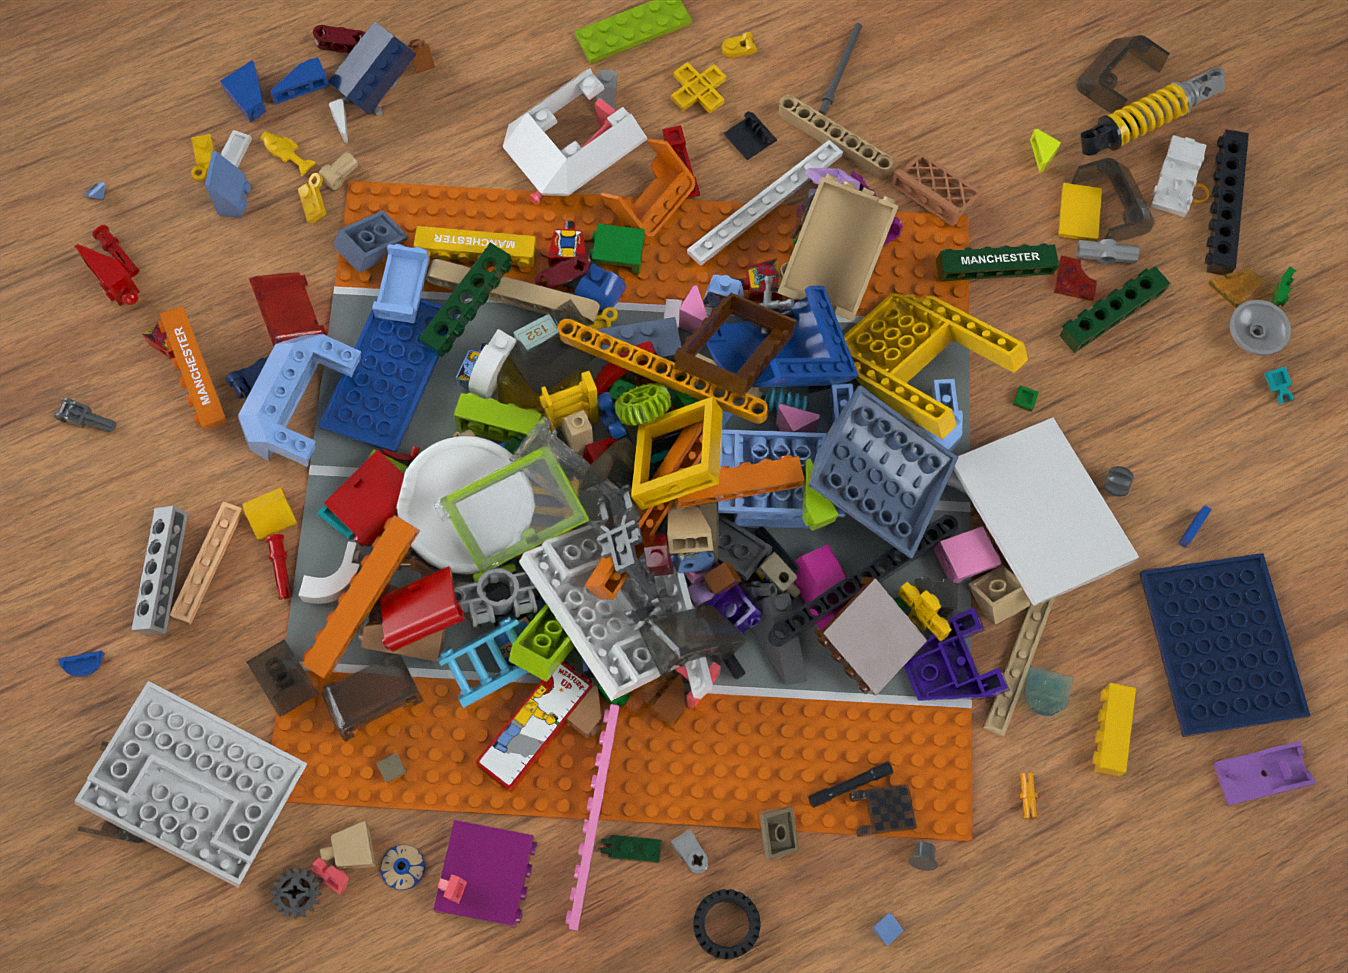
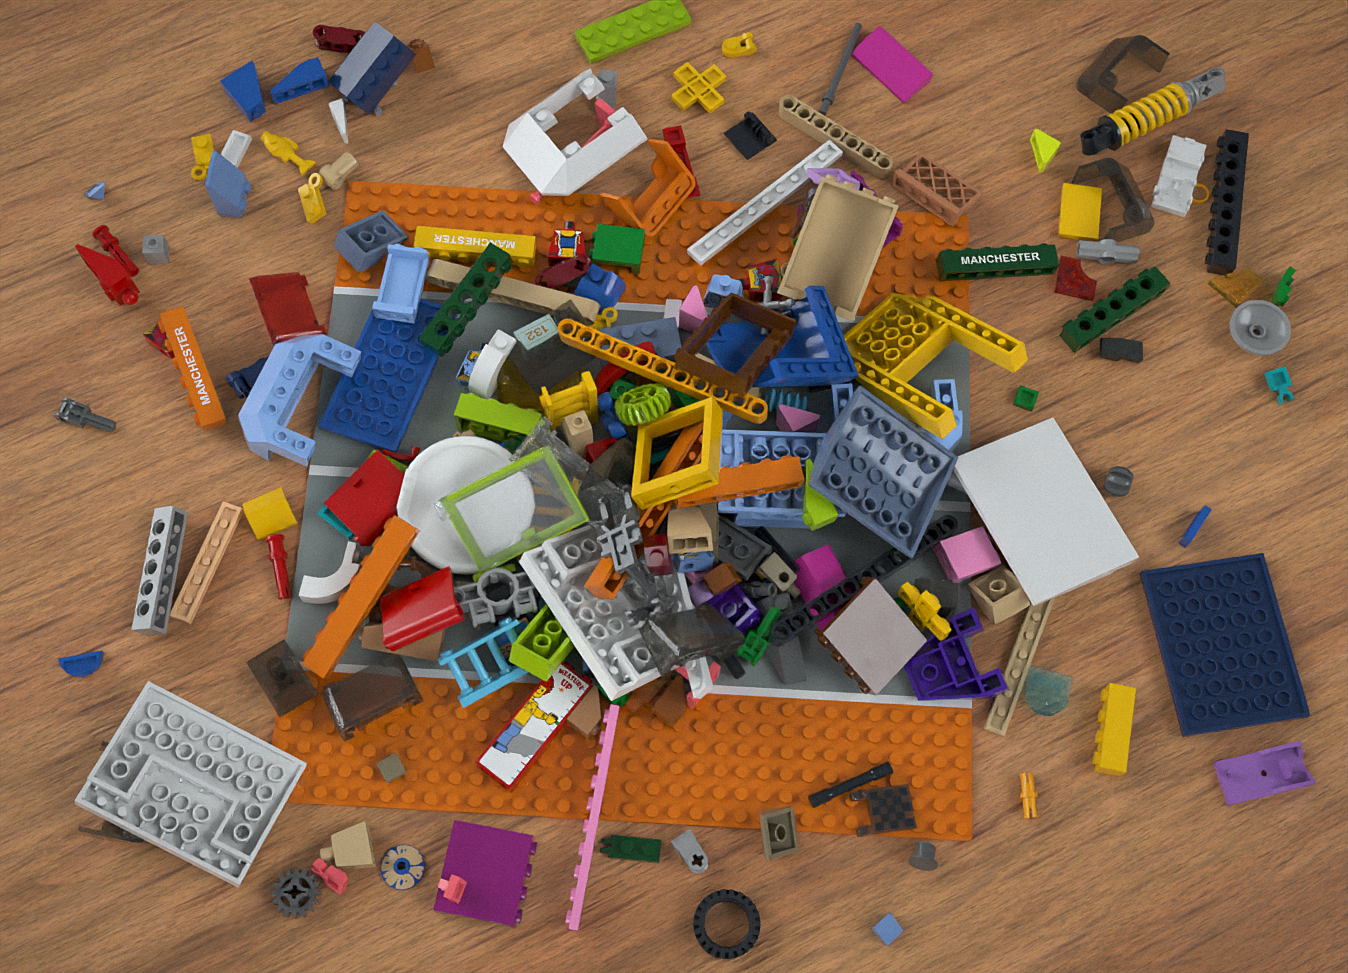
(156, 249): none -> light grey brick
(757, 640): none -> green connector
(892, 64): none -> dark pink slope
(1120, 348): none -> pearl dark grey slope

